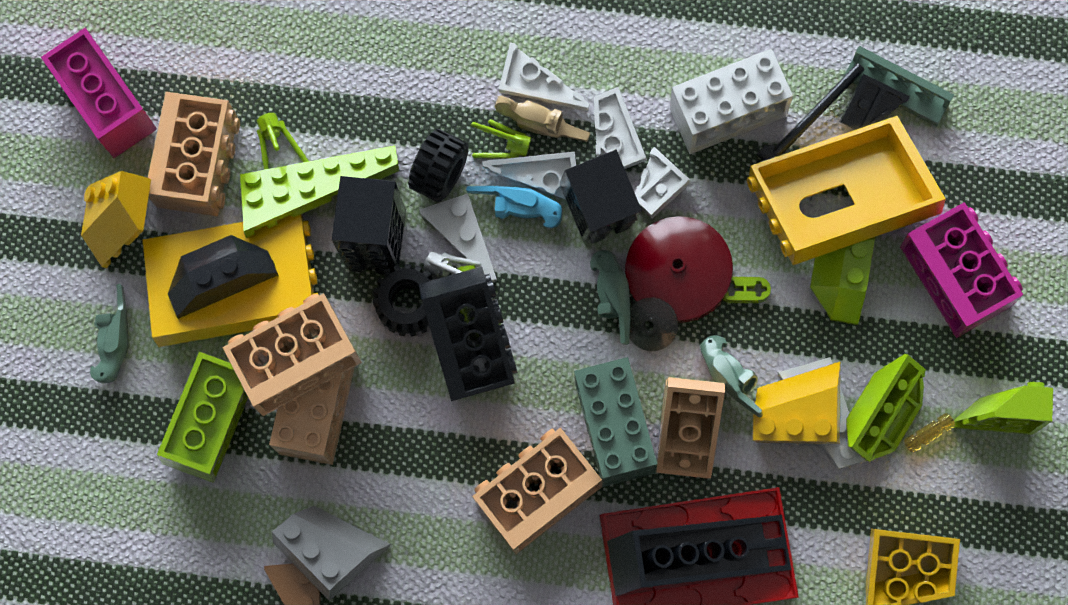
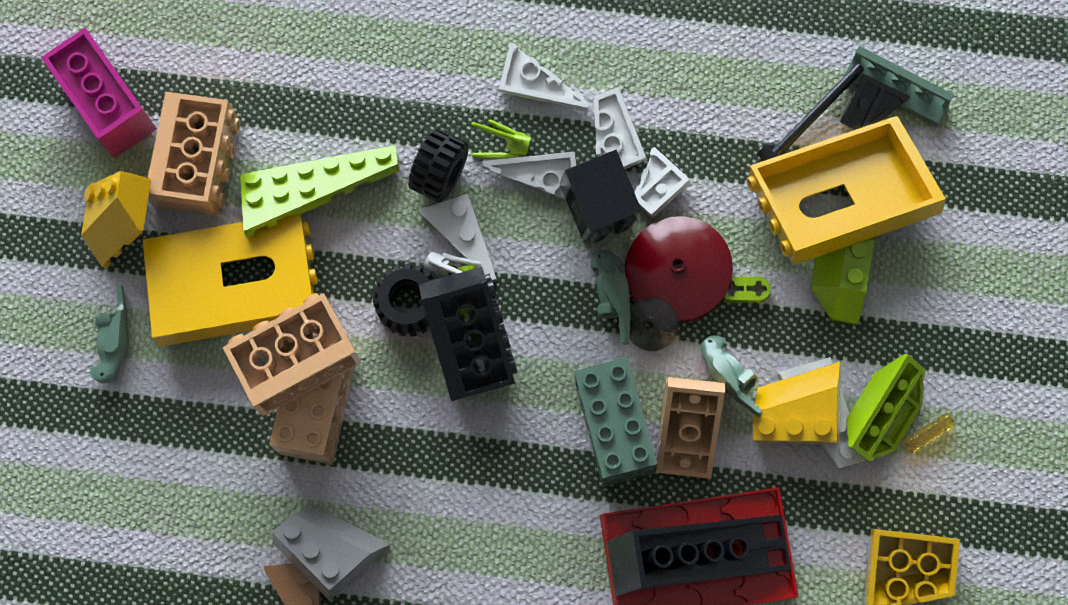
(204, 419): lime brick -> none
(218, 273): black wedge -> none
(270, 129): lime plant -> none
(369, 224): black brick -> none
(522, 203): medium azure animal -> none
(539, 119): tan animal -> none
(542, 508): light nougat brick -> none
(730, 101): white brick -> none
(961, 269): dark pink brick -> none
(1011, 411): lime wedge -> none

